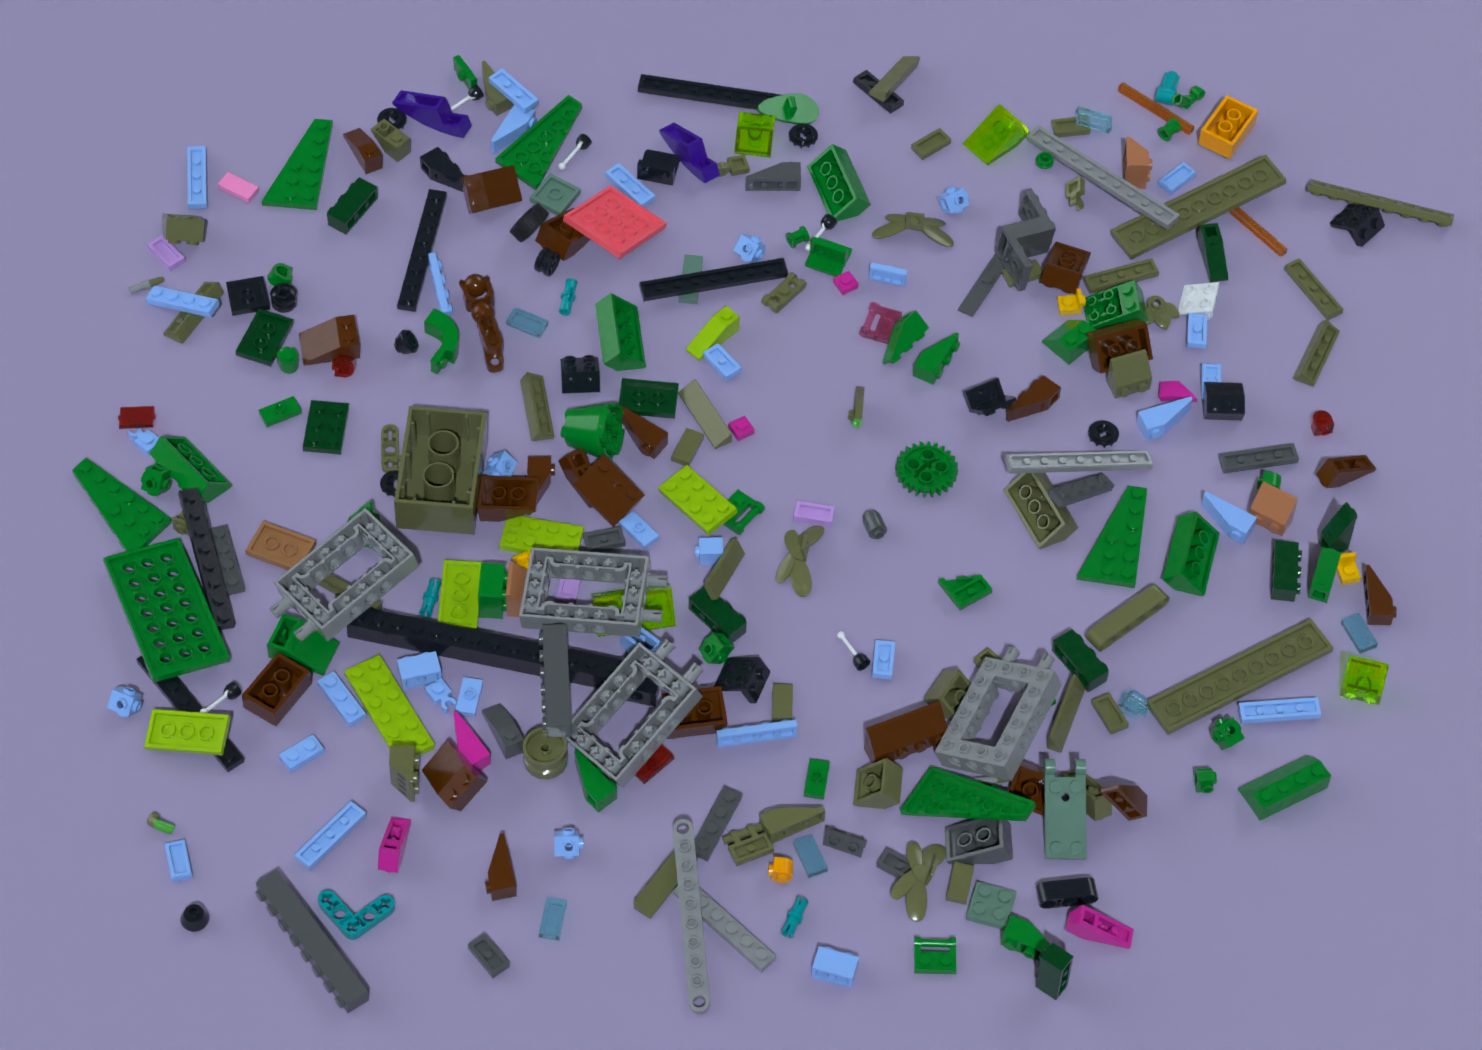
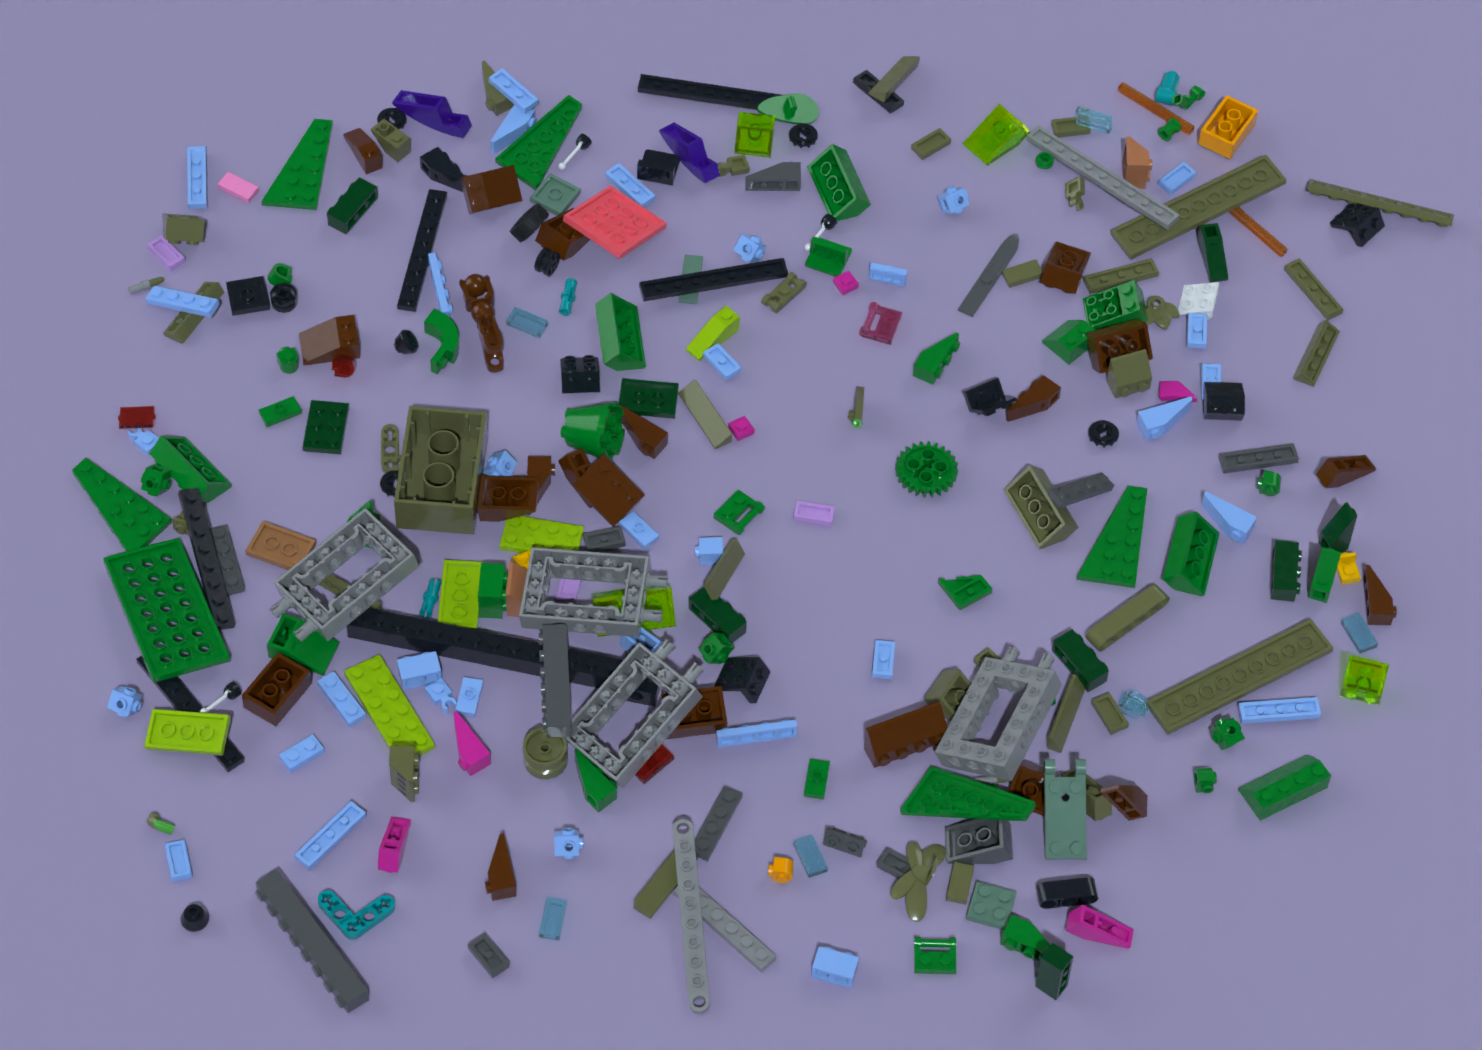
(264, 337): dark green plate -> none
(453, 777): reddish brown slope -> none
(463, 72): green plate -> none
(474, 93): black hinge -> none
(504, 730): dark grey slope -> none
(536, 407): olive slope -> none
(687, 447): olive tile -> none
(697, 500): lime plate -> none
(748, 849): olive plate -> none
(782, 702): olive tile -> none
(789, 820): olive slope -> none
(794, 917): teal pin -> none
(795, 562): olive piece -> none
(797, 237): green bush -> none
(860, 660): black hinge -> none
(874, 524): dark grey brick -> none
(878, 785): olive slope -> none
(904, 334): green slope -> none
(914, 221): olive piece -> none
(1025, 239): dark grey bracket -> none
(1071, 303): yellow bracket -> none
(1078, 461): light grey tile -> none
(1273, 508): nougat slope -> none
(1322, 423): clear red plate -> none

